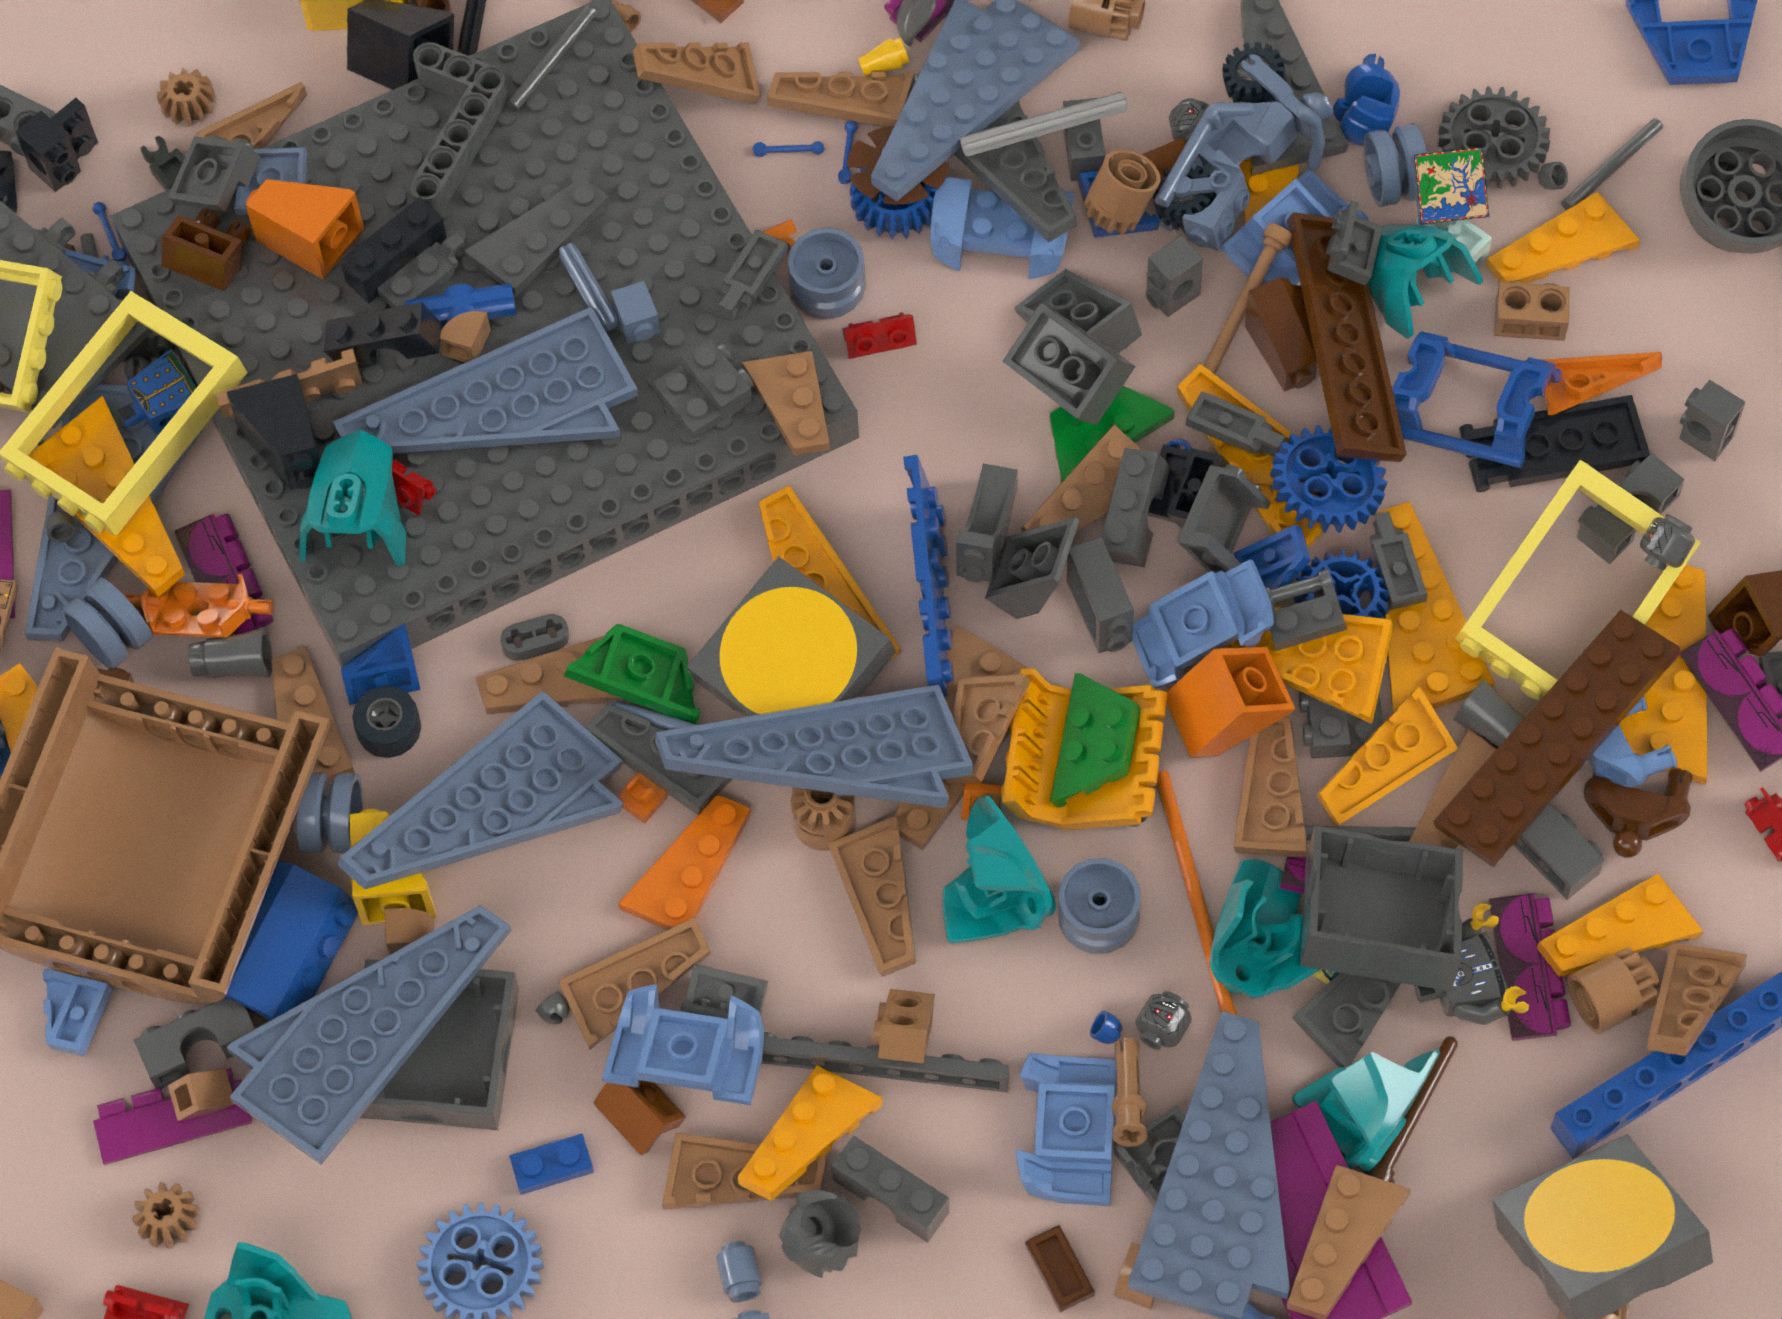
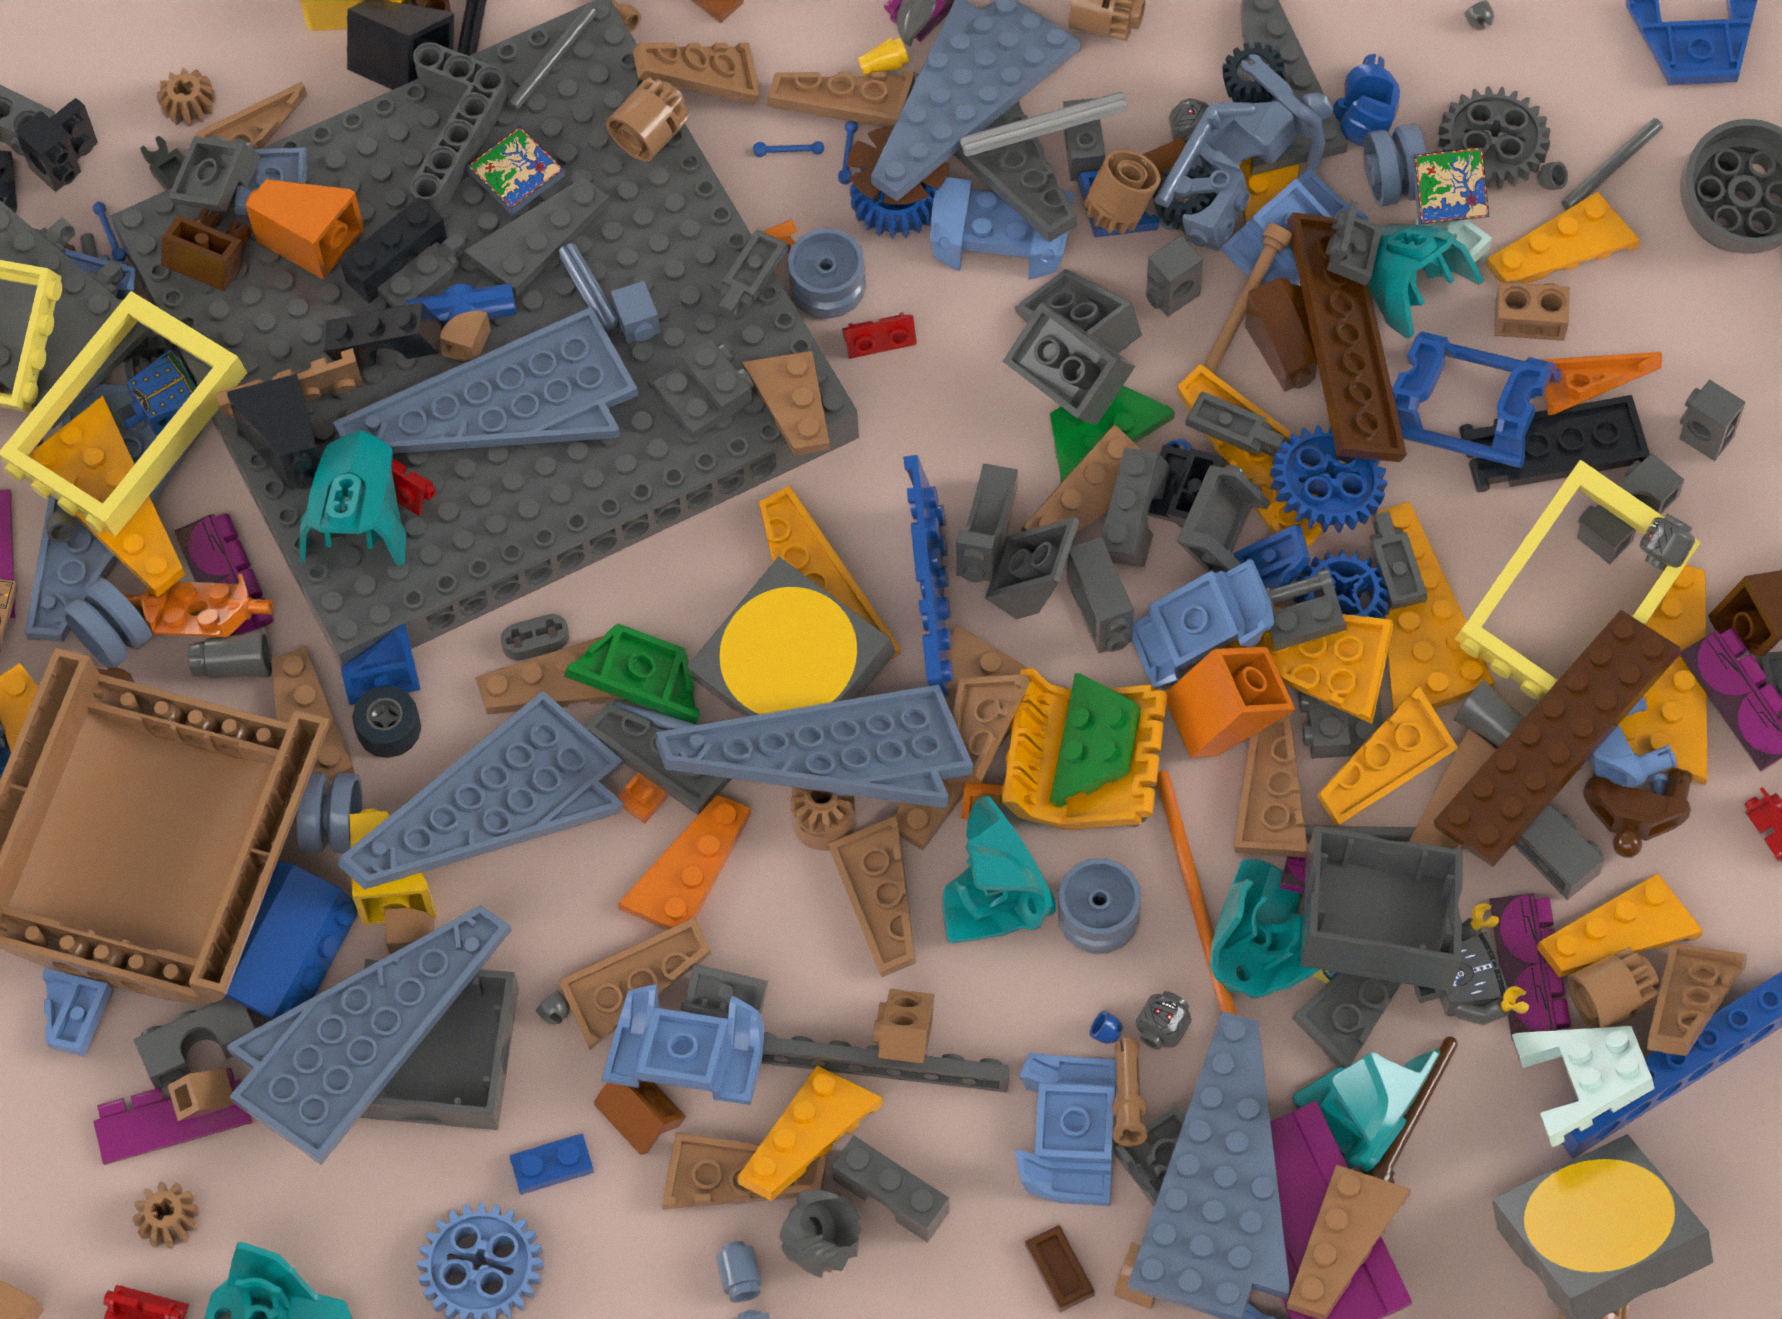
(516, 170): none -> tile
(648, 119): none -> medium nougat gear
(1478, 14): none -> dark grey hinge
(1601, 1065): none -> light aqua wing
(1658, 783): none -> medium blue piece

